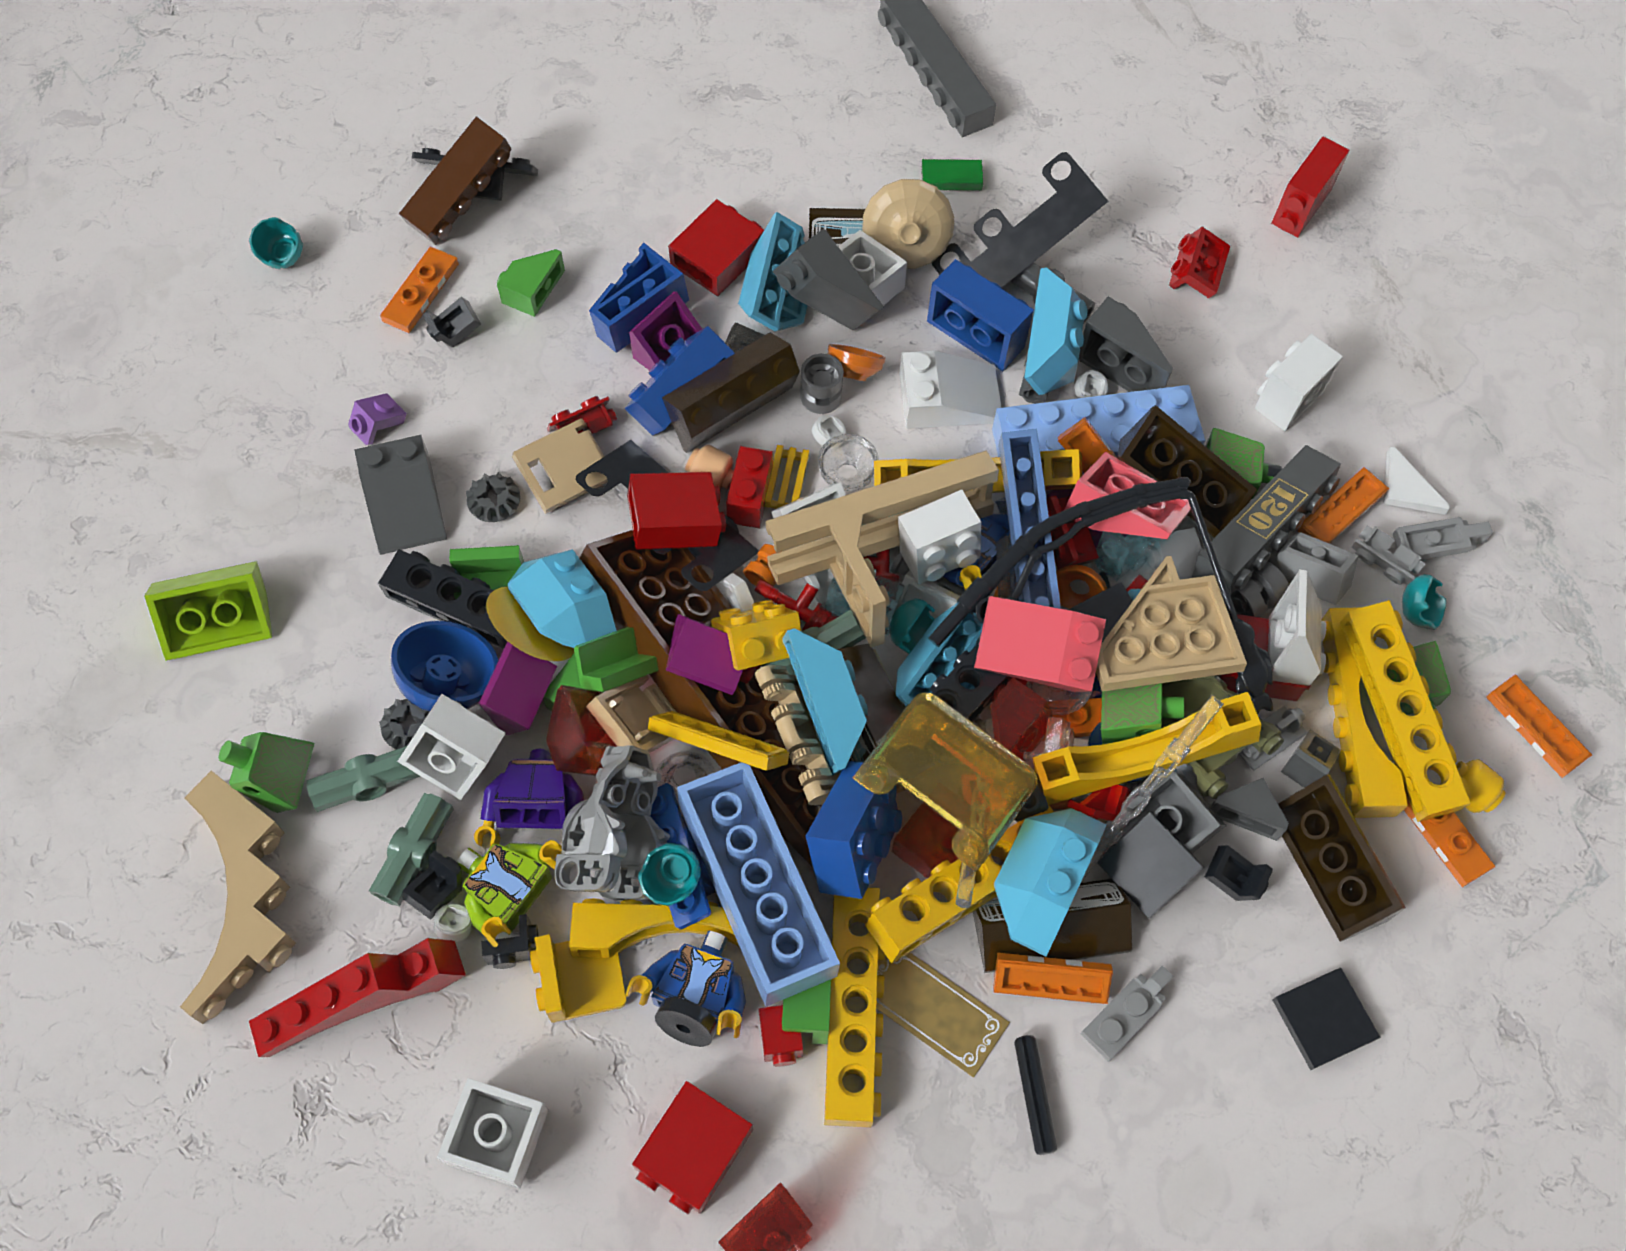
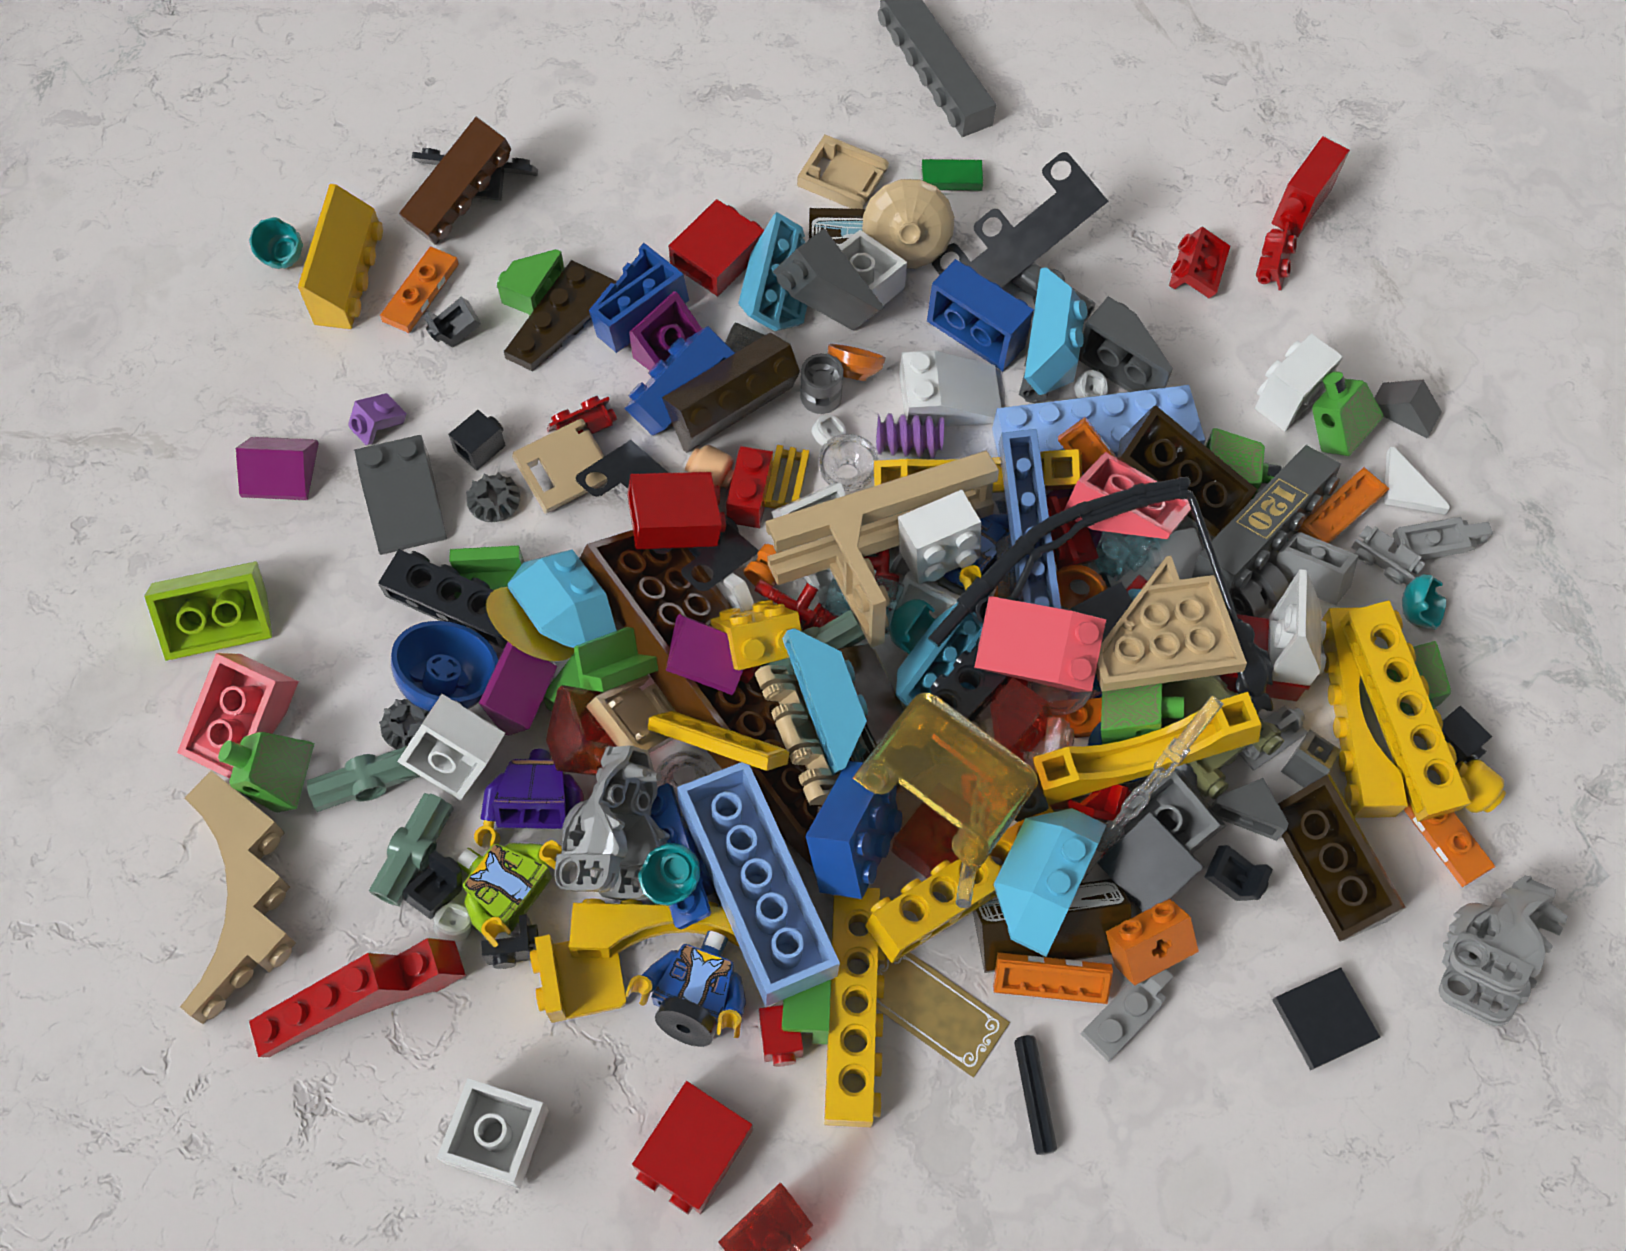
(235, 702): none -> coral slope
(276, 467): none -> magenta slope
(339, 259): none -> yellow slope
(477, 439): none -> black brick
(557, 315): none -> dark brown wing
(849, 176): none -> tan container
(909, 435): none -> medium lavender piece
(1152, 941): none -> orange brick
(1280, 246): none -> red hinge
(1344, 414): none -> bright green torso
(1409, 405): none -> dark grey slope
(1465, 735): none -> black brick
(1506, 946): none -> light grey animal
(1538, 726): orange plate -> none

